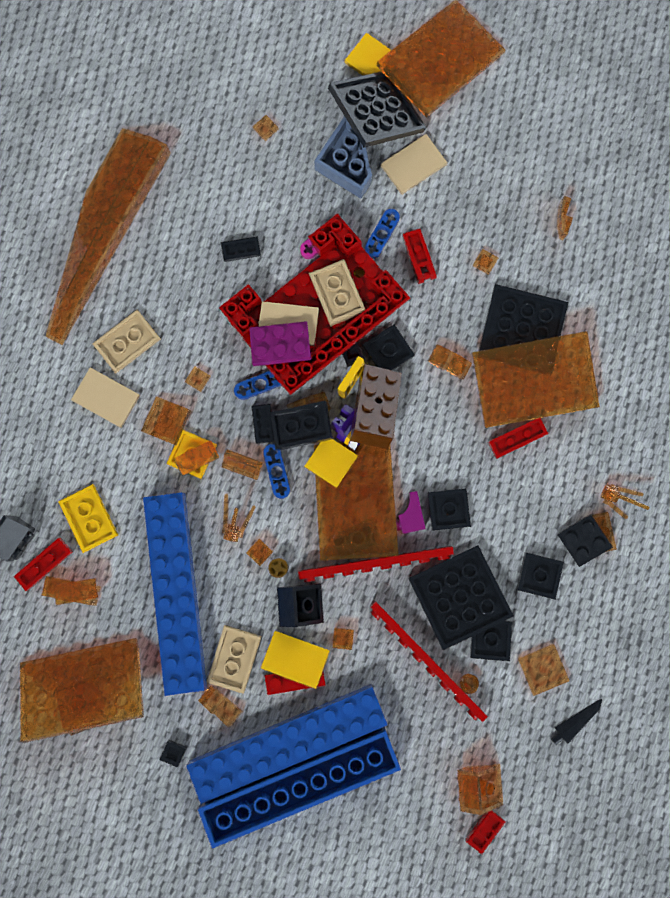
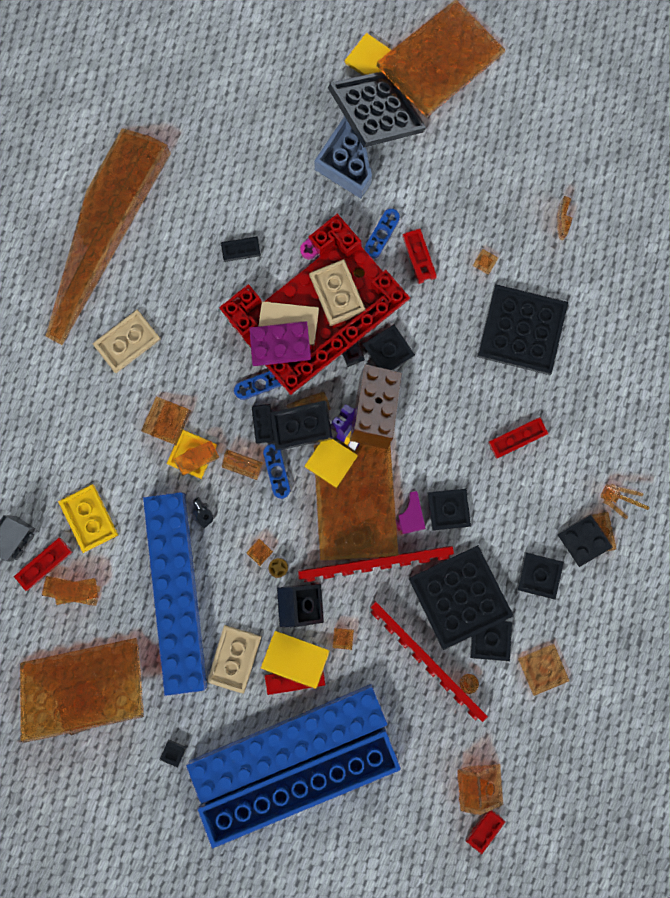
(105, 397): tan tile -> none
(197, 379): clear orange tile -> none
(200, 510): none -> black piece
(220, 705): clear orange slope -> none
(232, 532): clear orange plant -> none
(265, 128): clear orange tile -> none
(351, 378): yellow tile -> none
(413, 164): tan tile -> none
(450, 362): clear orange slope -> none
(535, 379): clear orange plate -> none
(571, 727): black bar -> none

